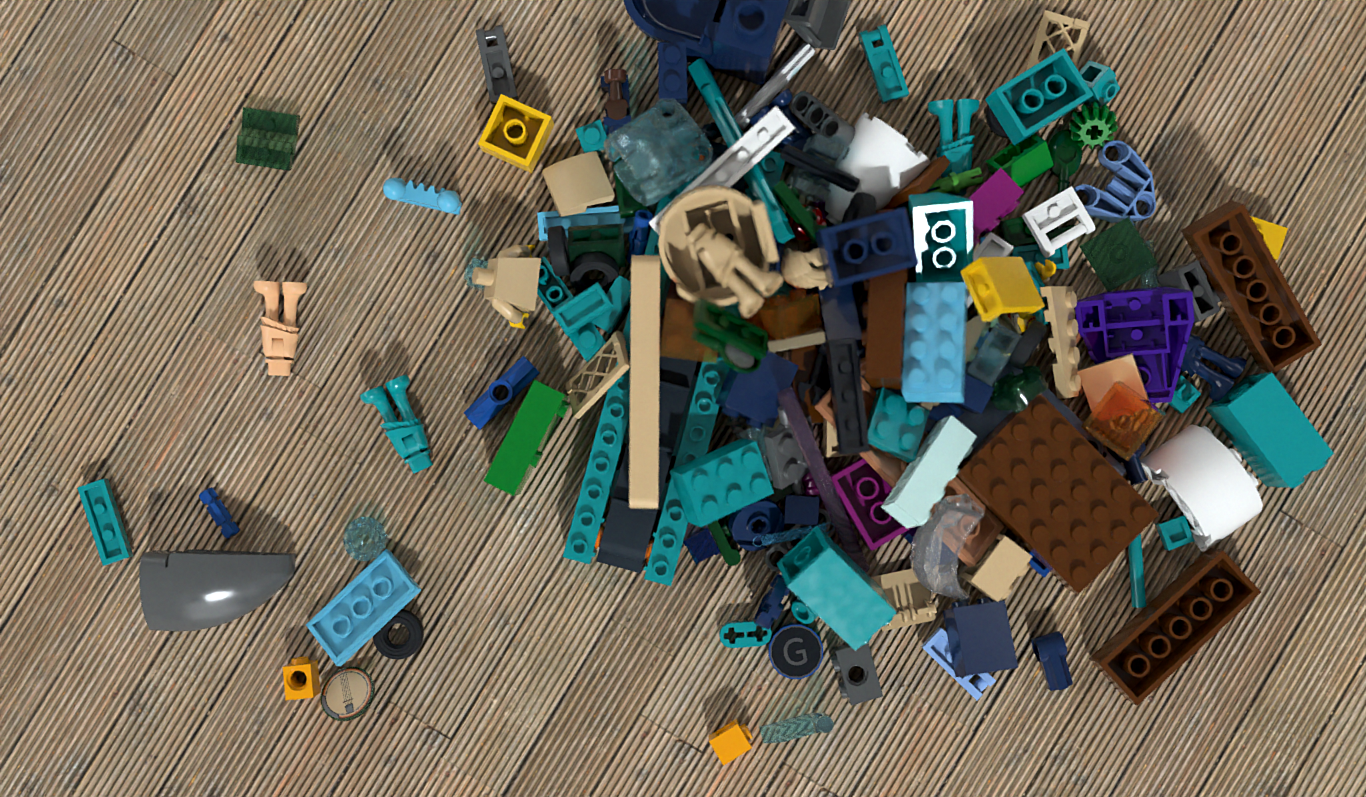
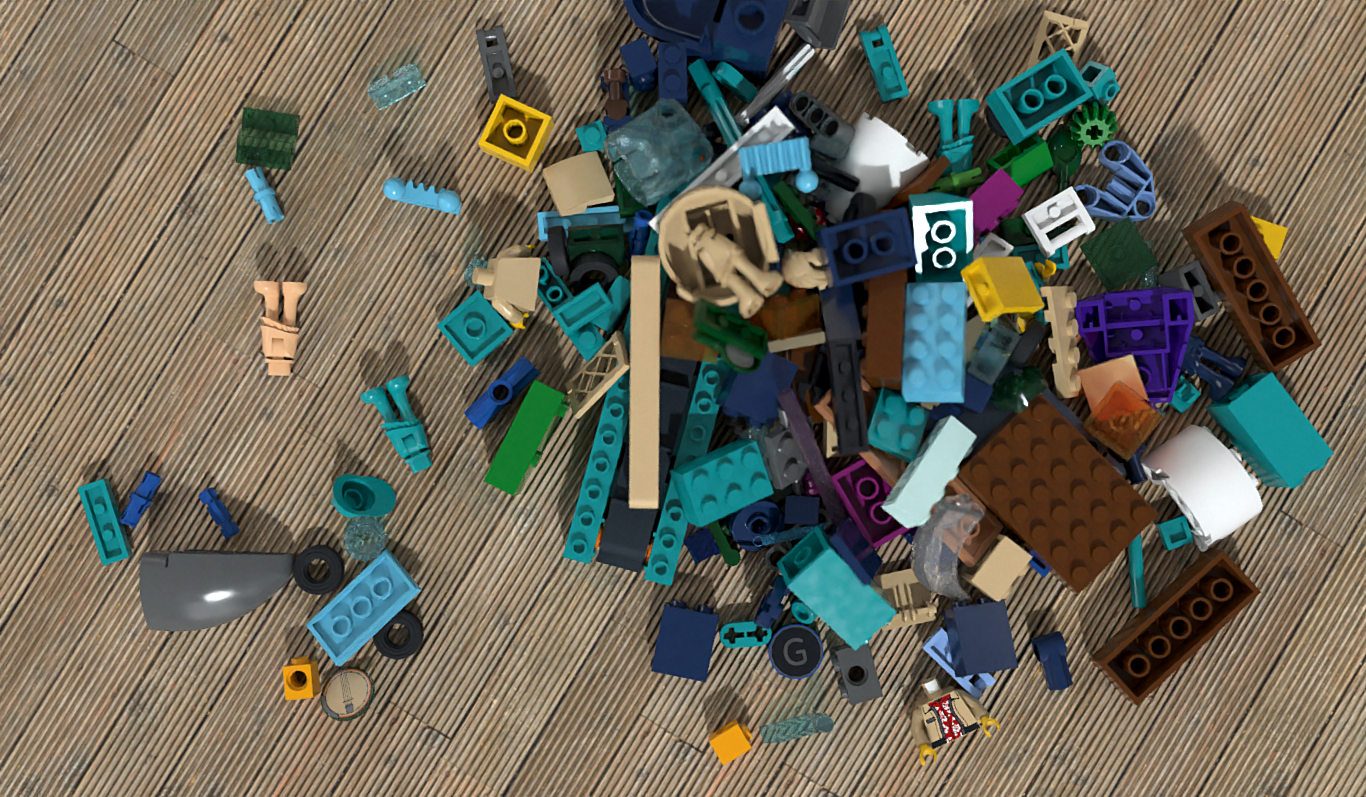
(140, 499): none -> blue pin
(264, 195): none -> medium azure pin
(302, 564): none -> black tyre
(362, 496): none -> teal piece
(386, 91): none -> clear light blue hinge
(475, 329): none -> teal plate
(639, 65): none -> dark blue brick
(685, 640): none -> dark blue brick
(735, 82): none -> teal beam
(776, 158): none -> medium azure gear
(856, 551): none -> dark blue tile
(946, 717): none -> torso

